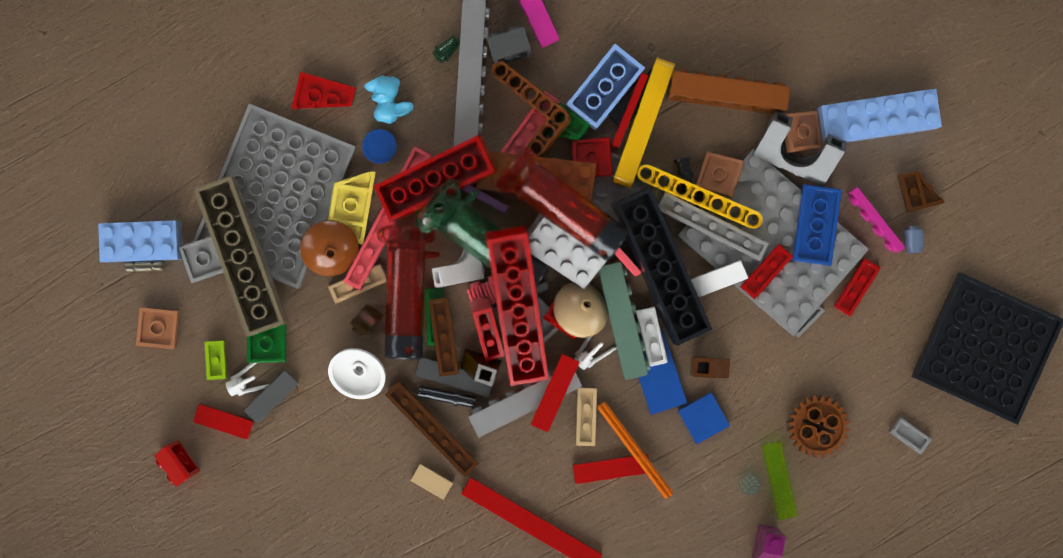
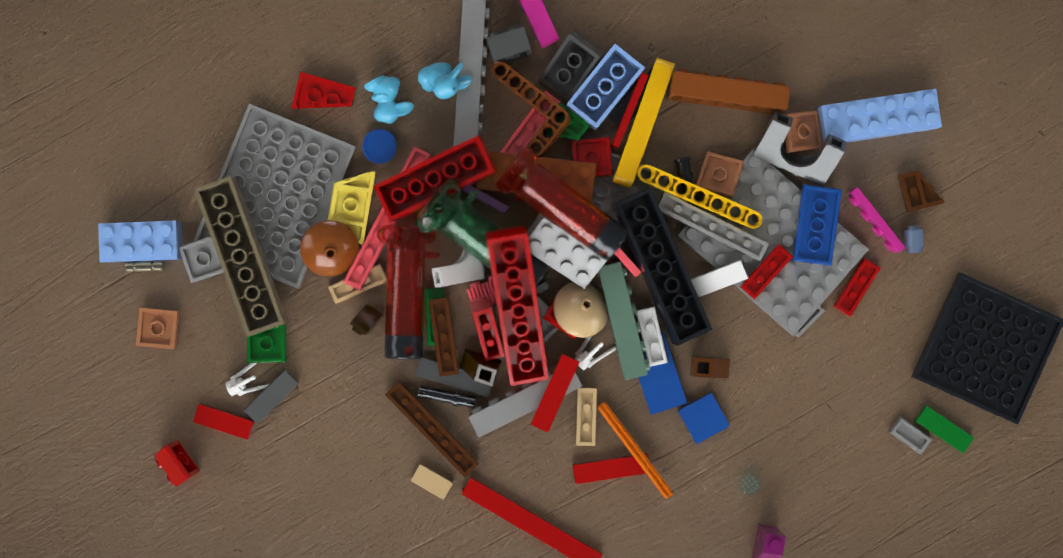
(215, 360): lime plate -> none
(353, 380): white dish -> none
(442, 79): none -> medium azure animal
(446, 49): clear green cone -> none
(571, 65): none -> dark grey slope
(779, 480): clear neon green tile -> none
(824, 411): dark orange gear -> none
(944, 429): none -> green tile

